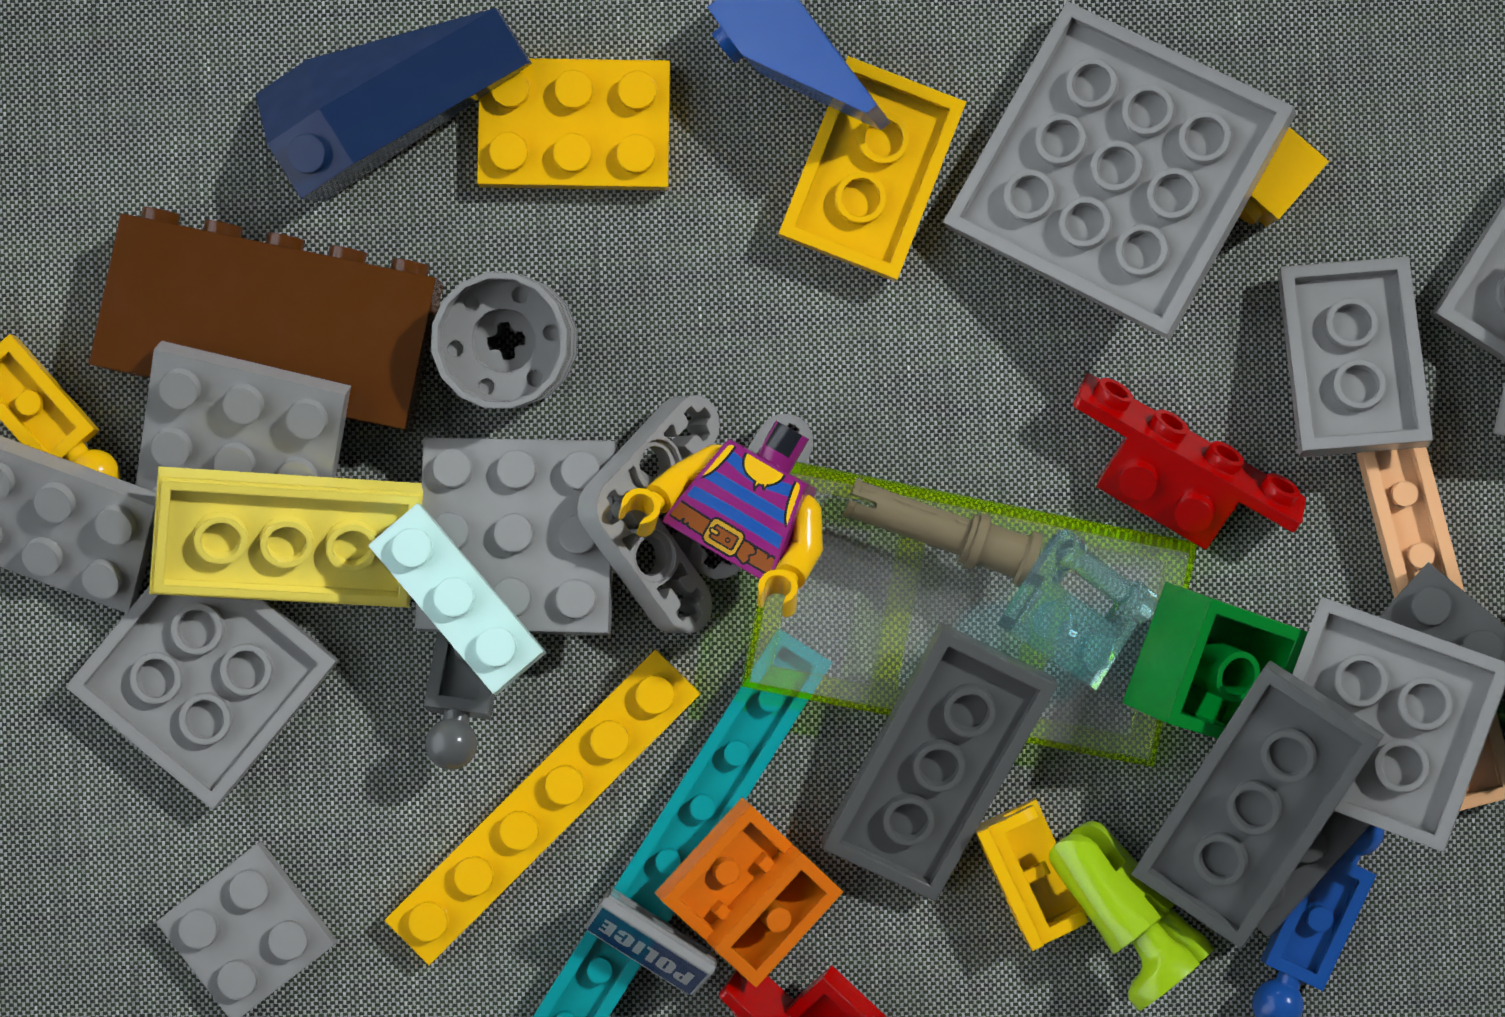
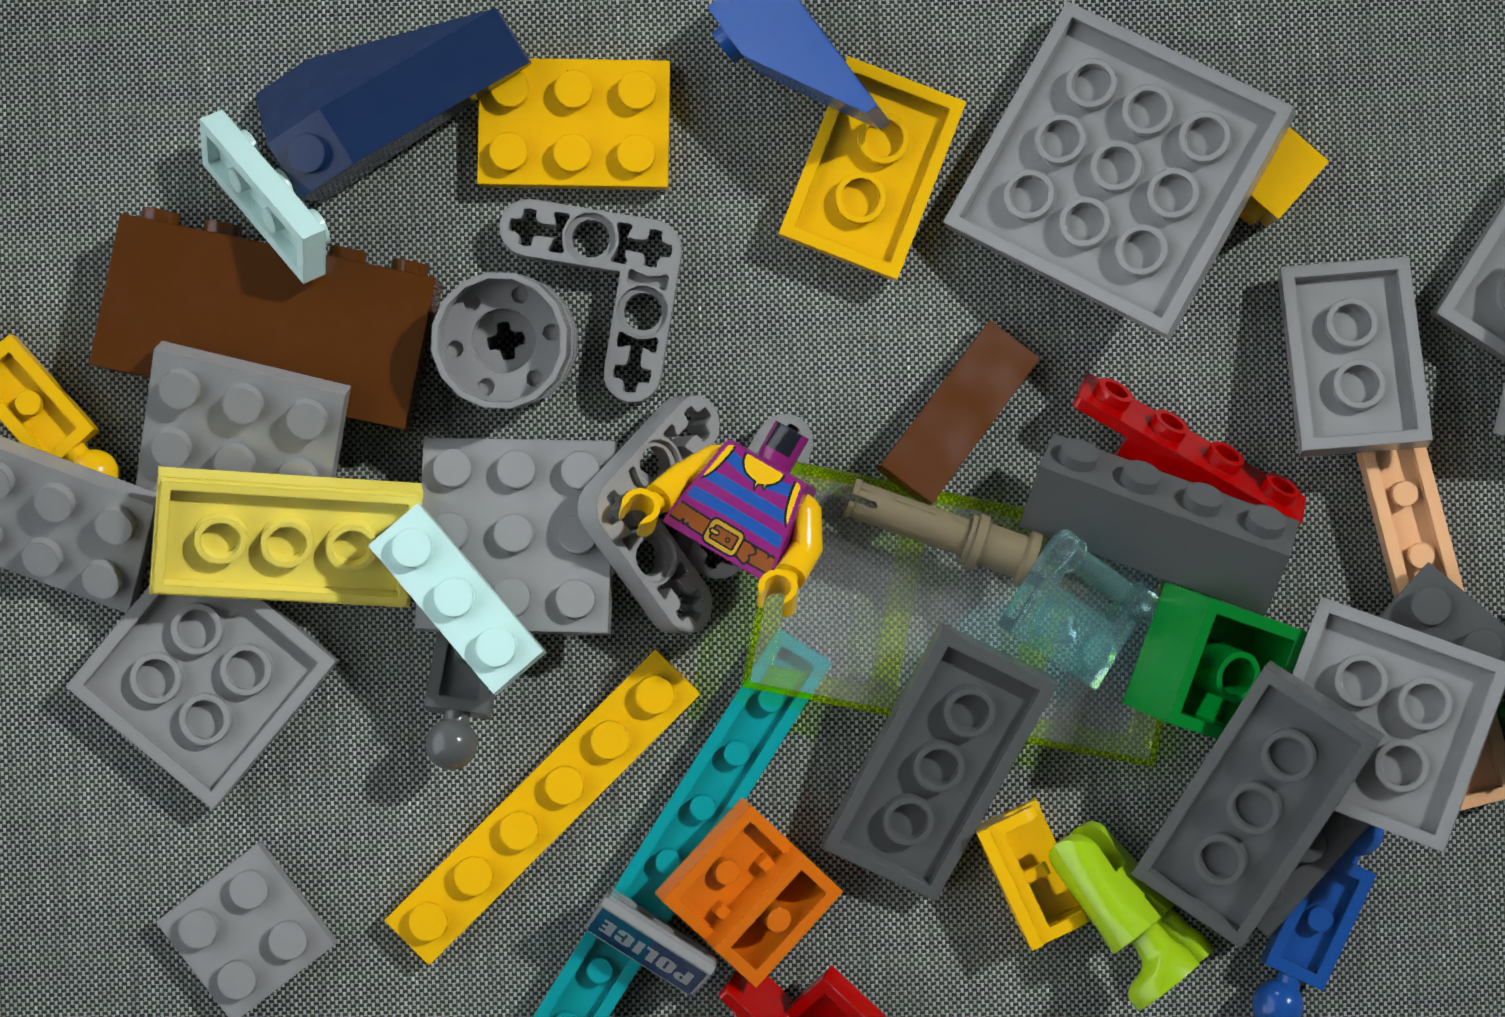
(264, 196): none -> light aqua plate
(633, 280): none -> light grey beam
(958, 414): none -> reddish brown tile
(1161, 523): none -> dark grey brick

